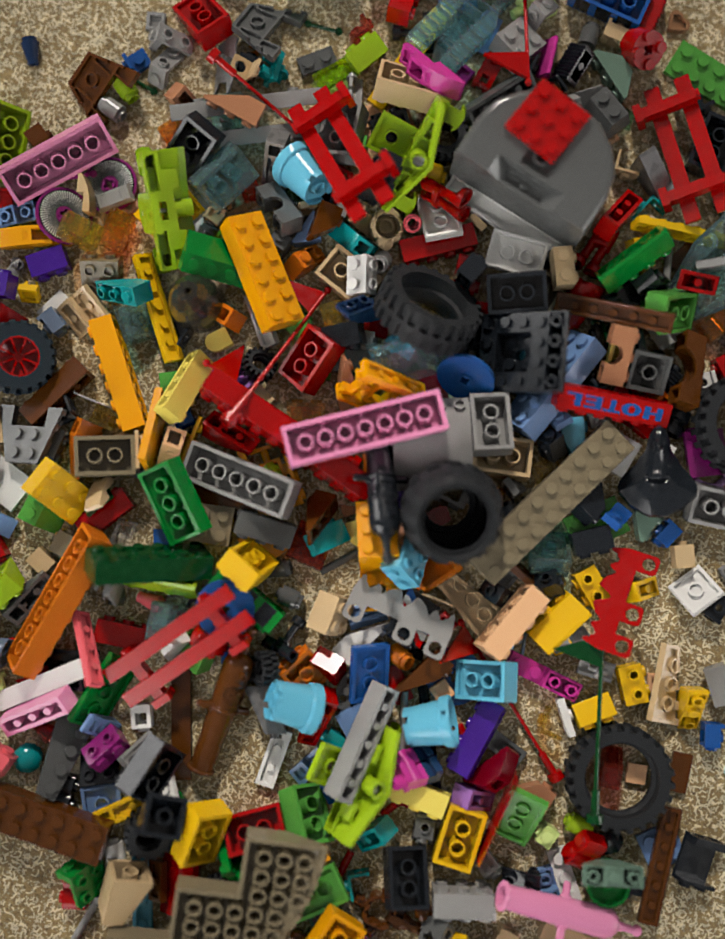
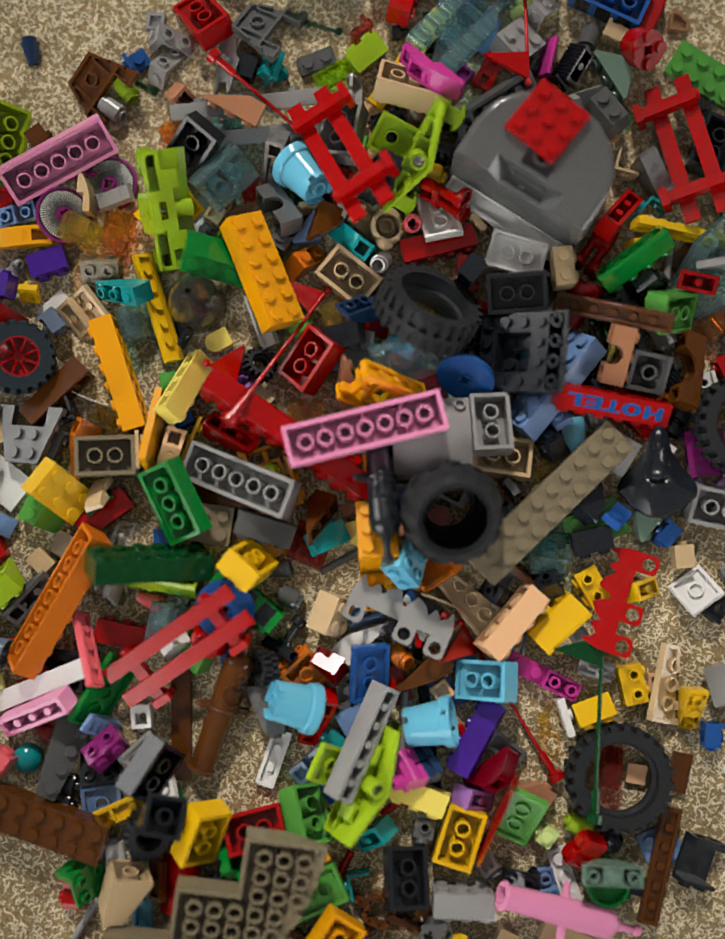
(231, 318): orange brick -> none
(251, 69): tan bracket -> none
(361, 275): white bracket -> none

